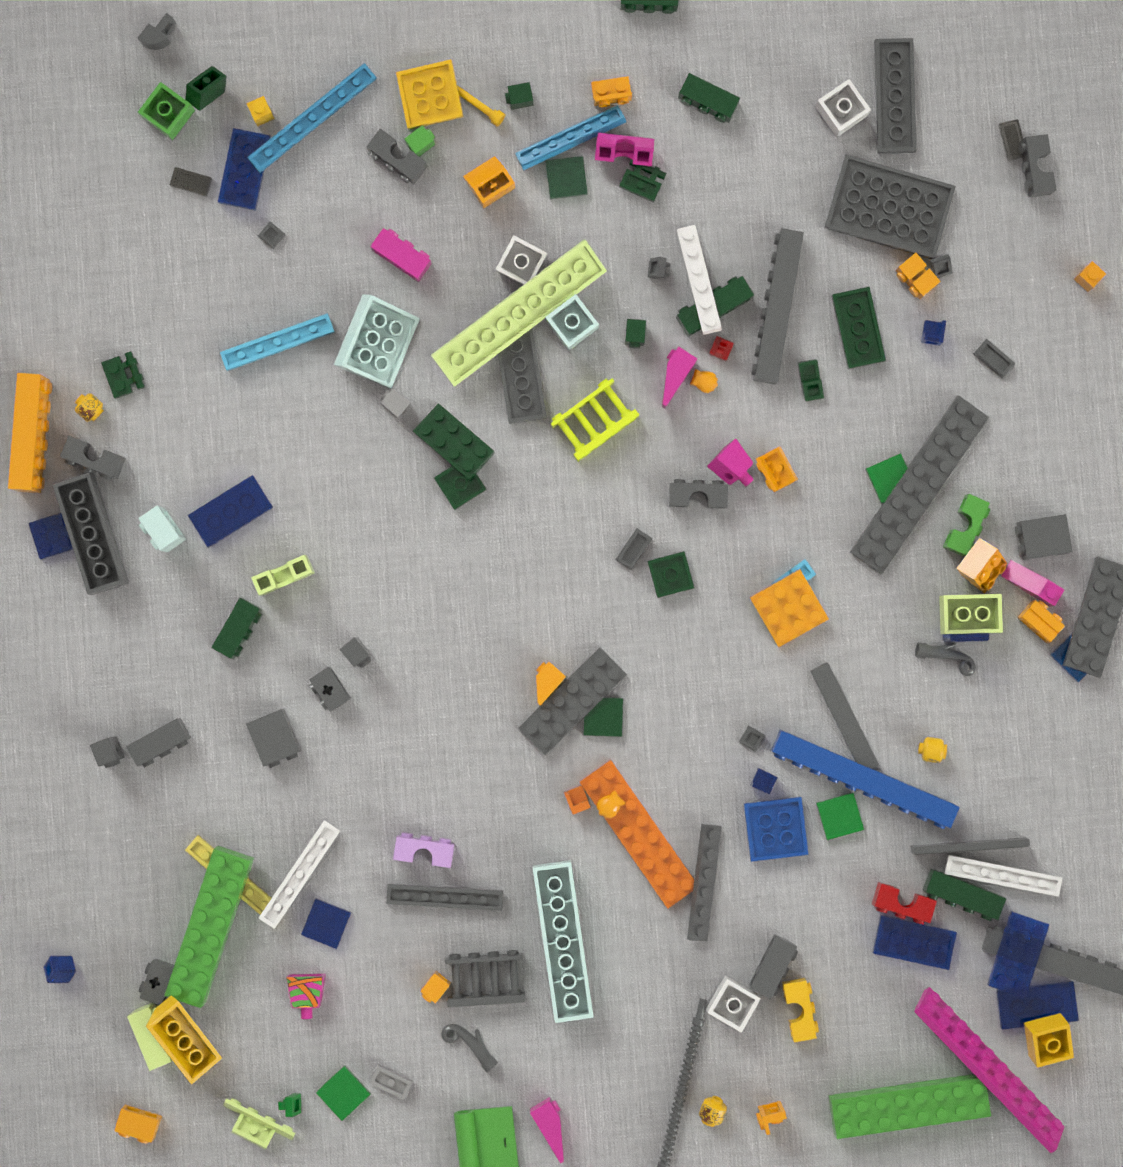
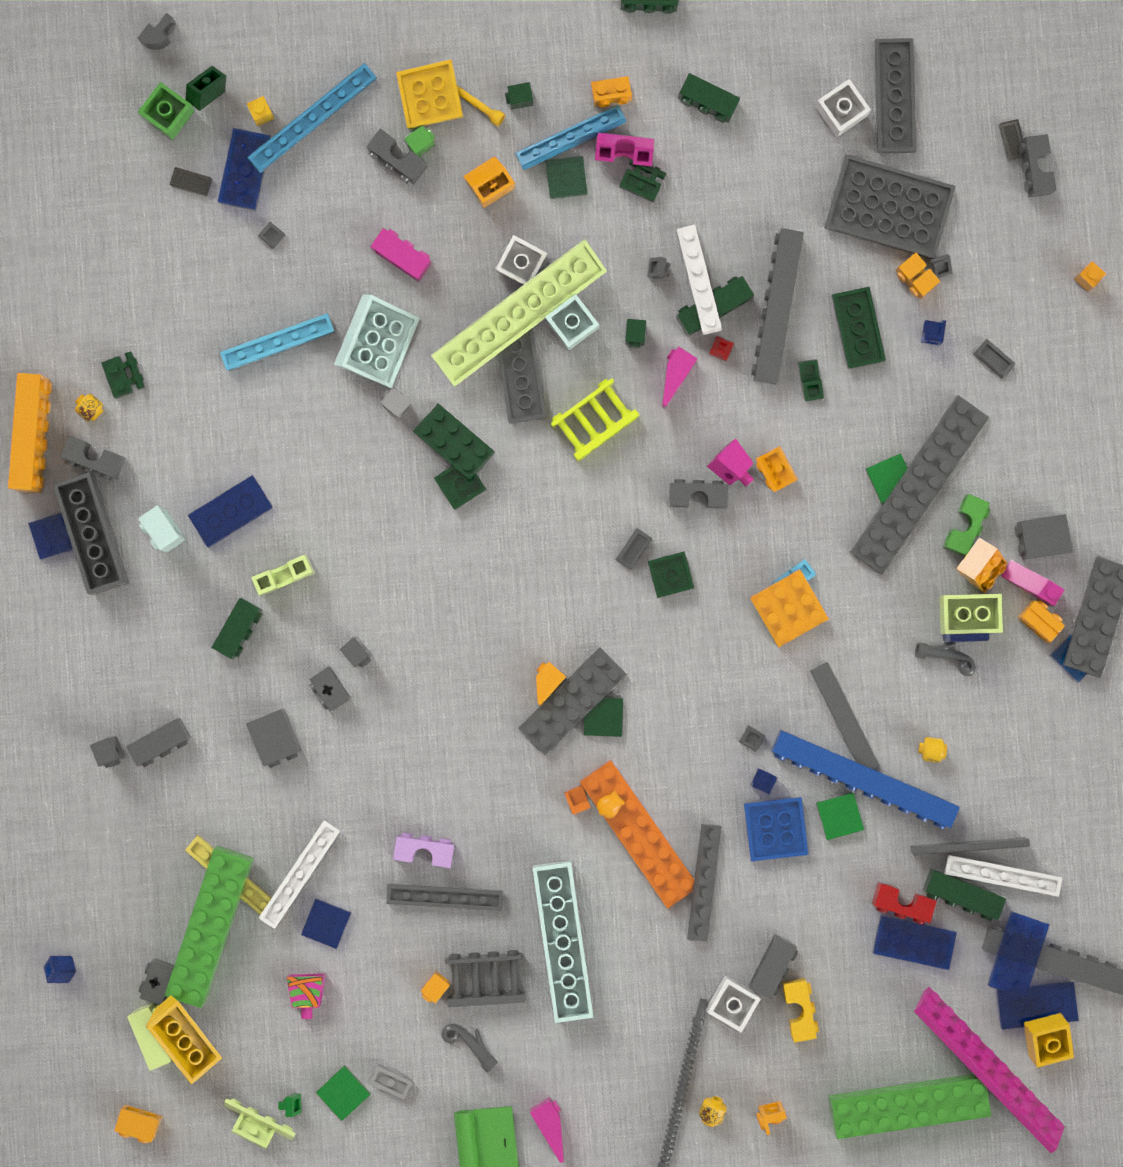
(704, 381): light orange animal -> none

